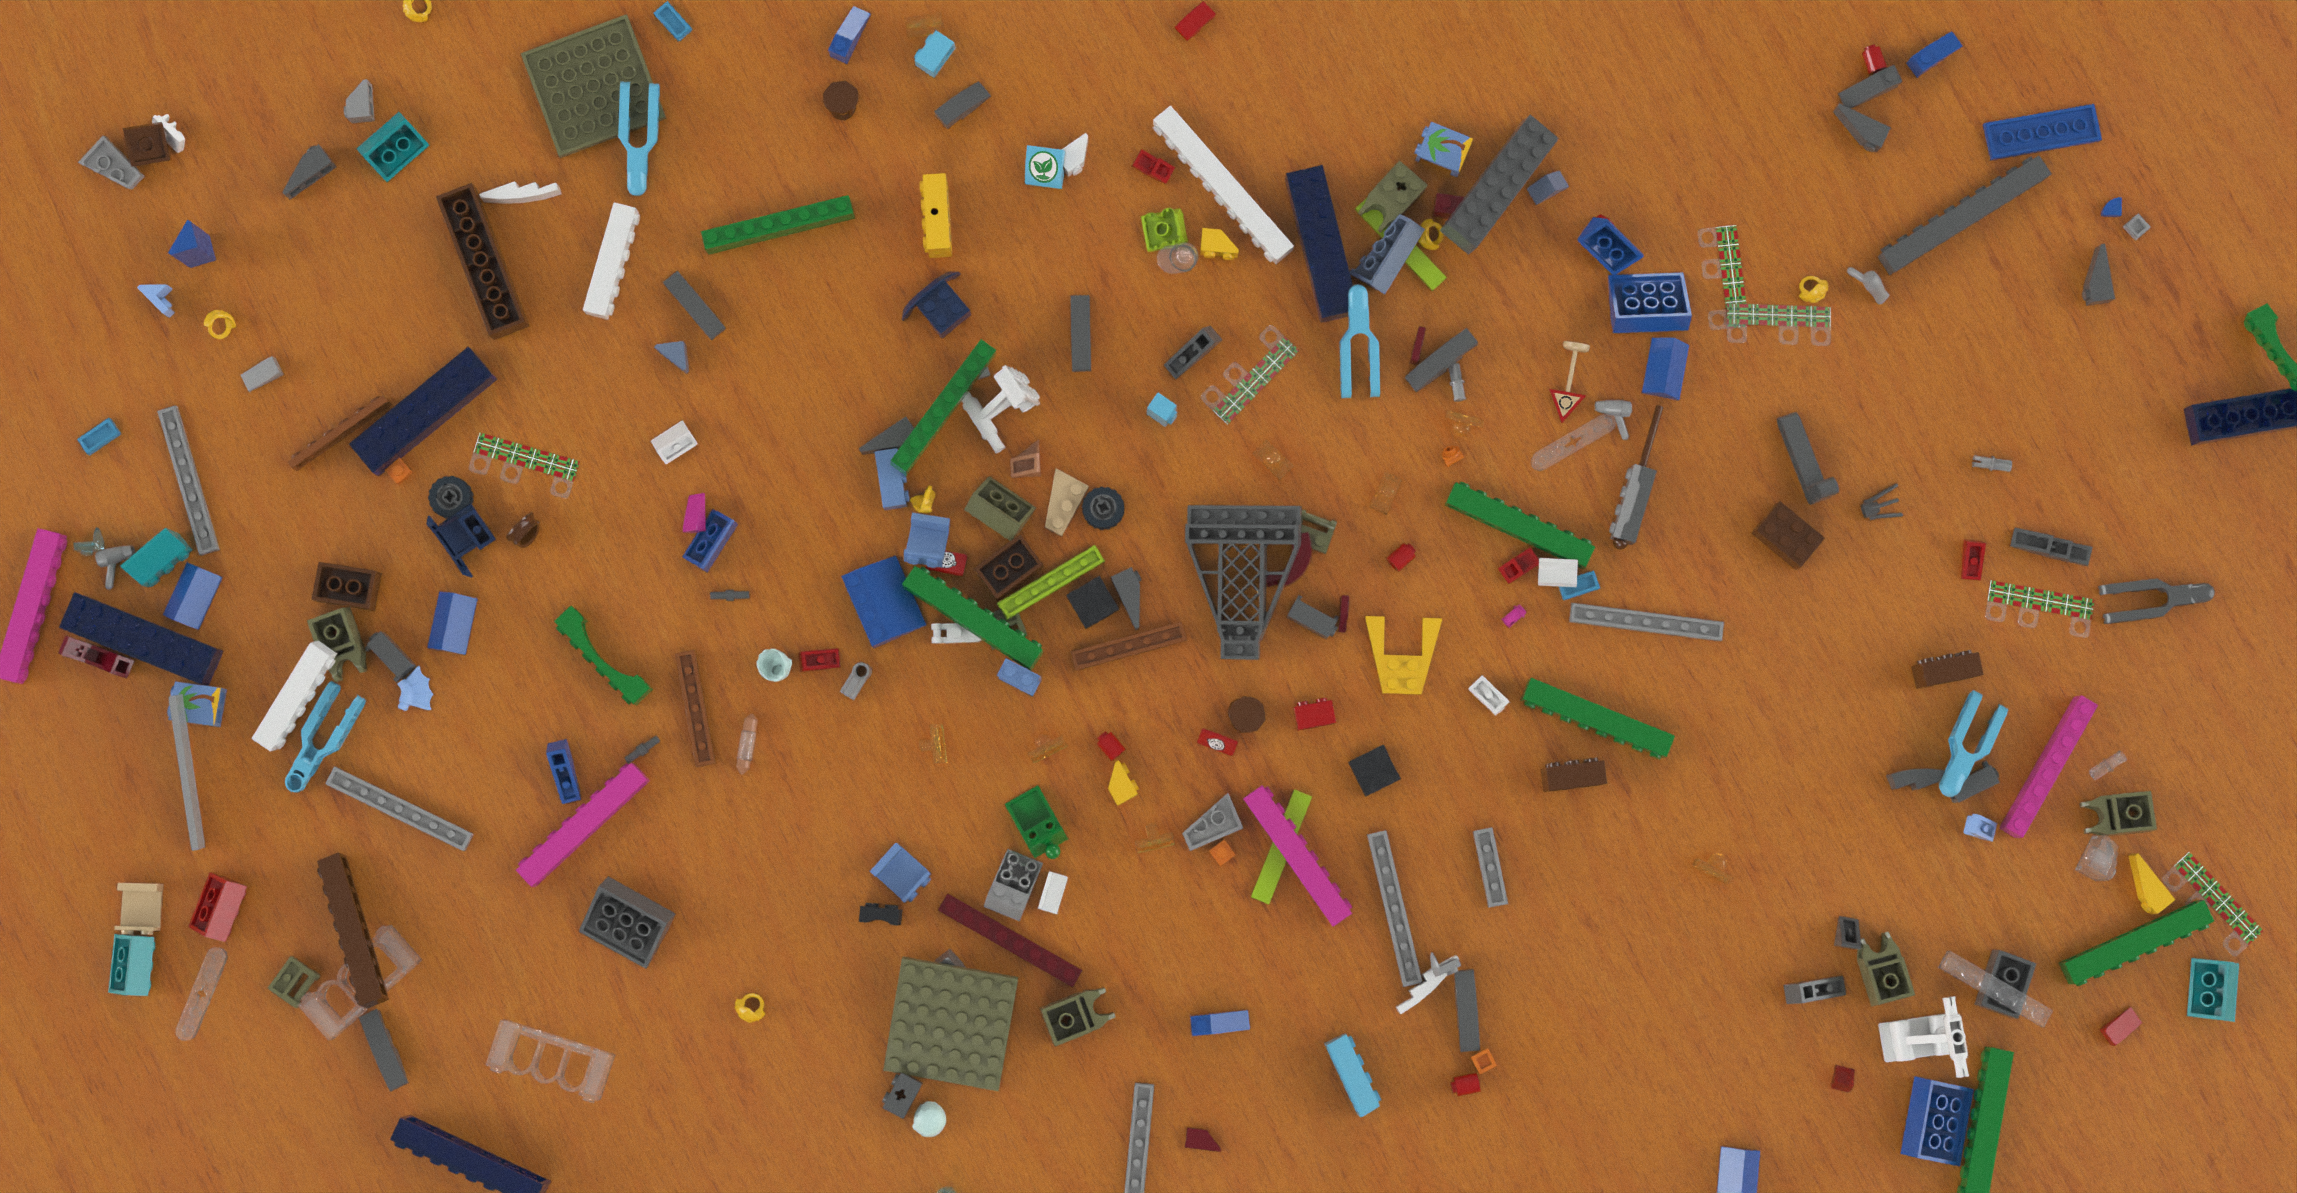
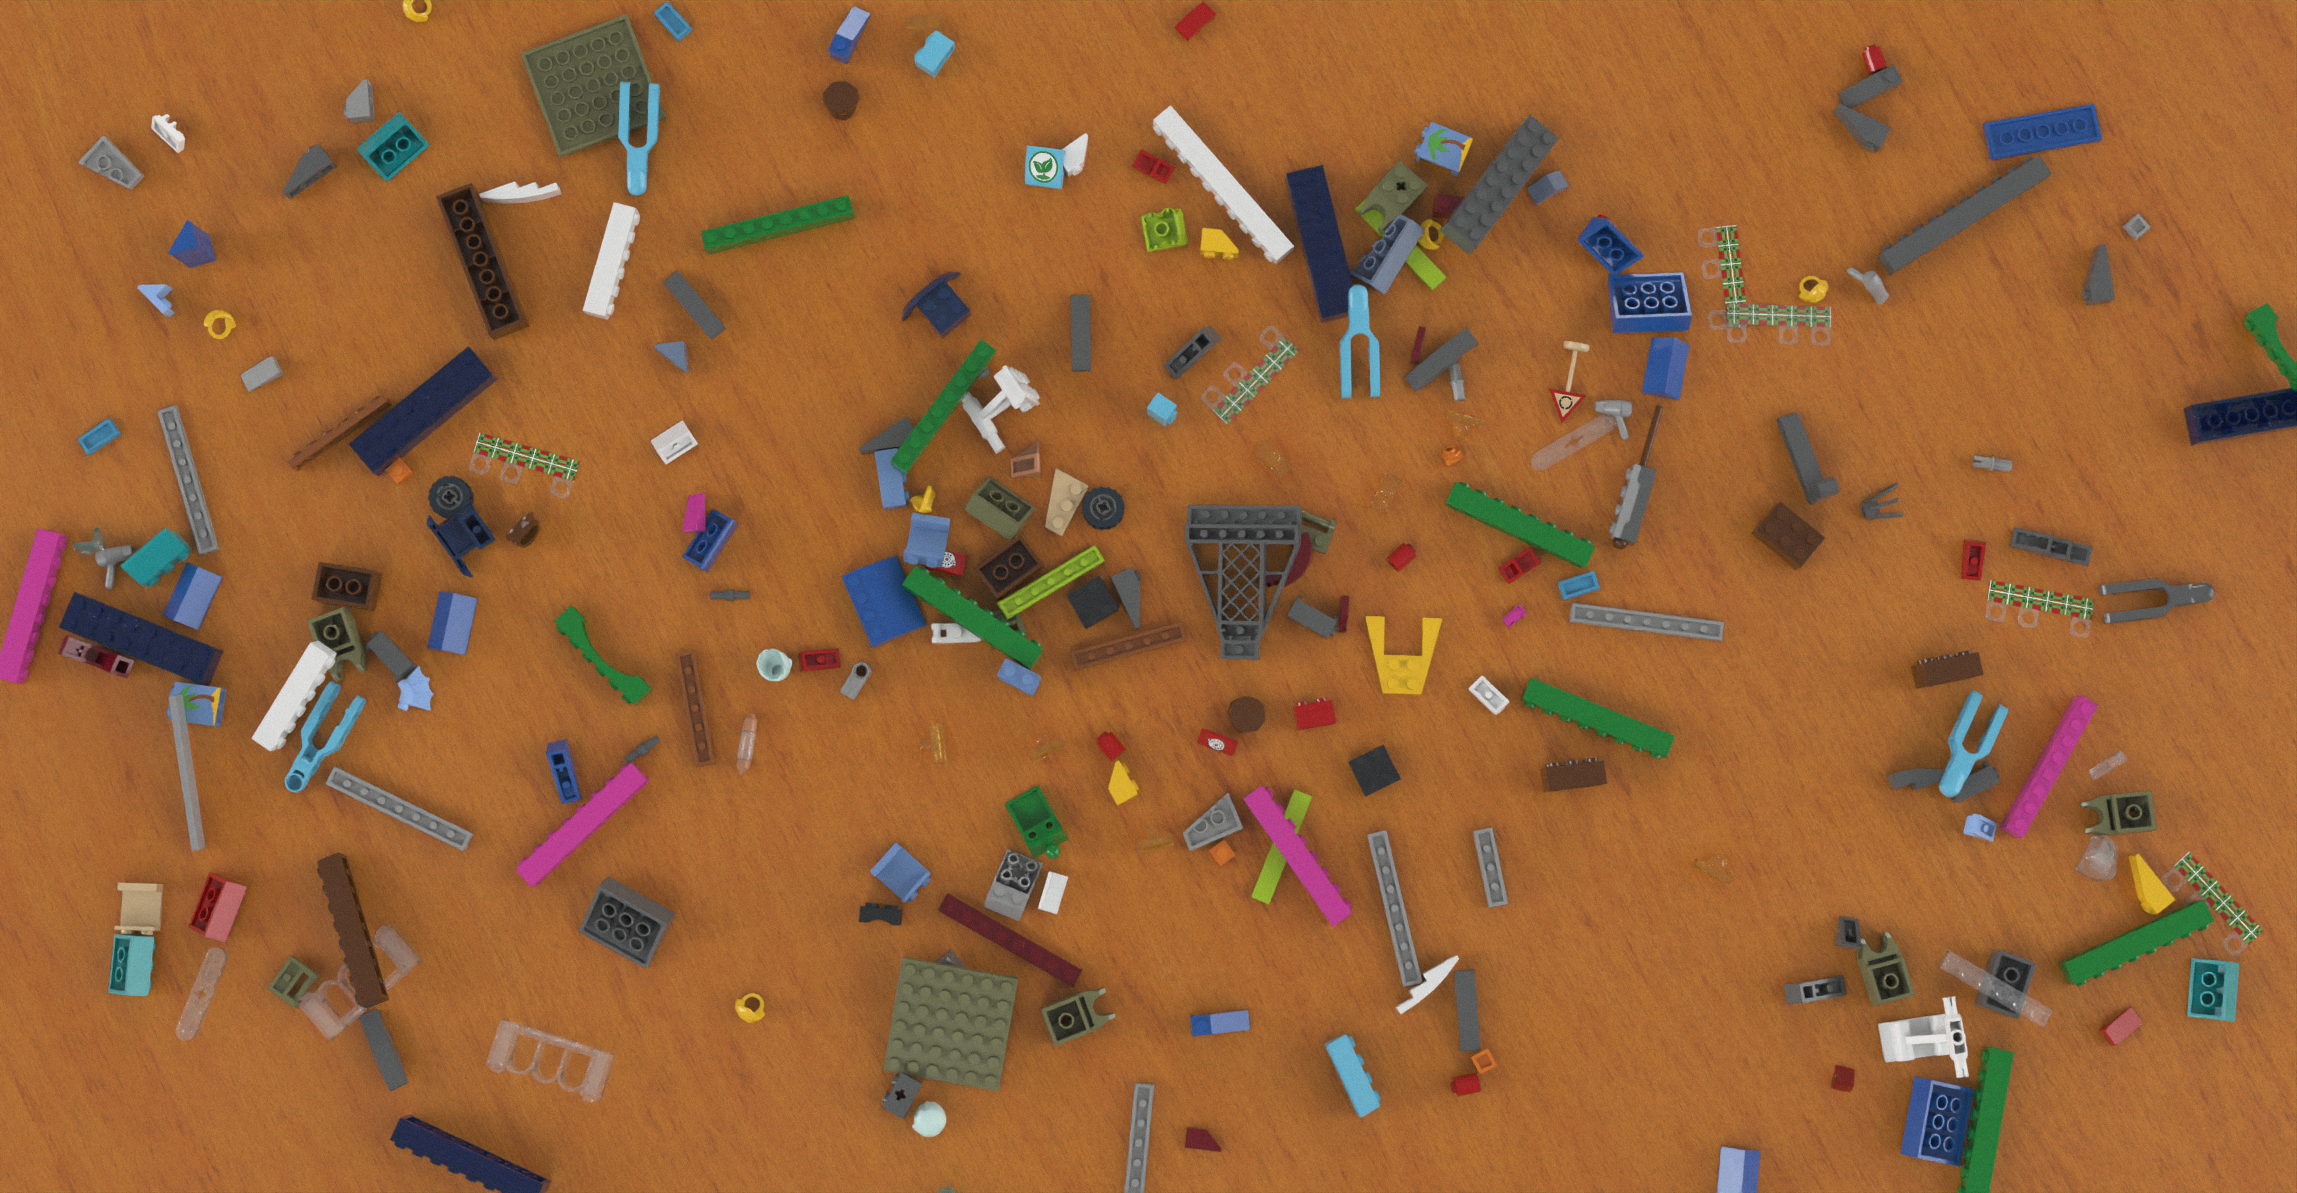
(146, 144): reddish brown tile -> none
(937, 215): yellow brick -> none
(962, 104): dark grey slope -> none
(1178, 258): clear cap -> none
(1448, 967): light grey plate -> none
(1557, 572): white panel -> none
(1933, 54): blue slope -> none
(2113, 208): blue tile -> none

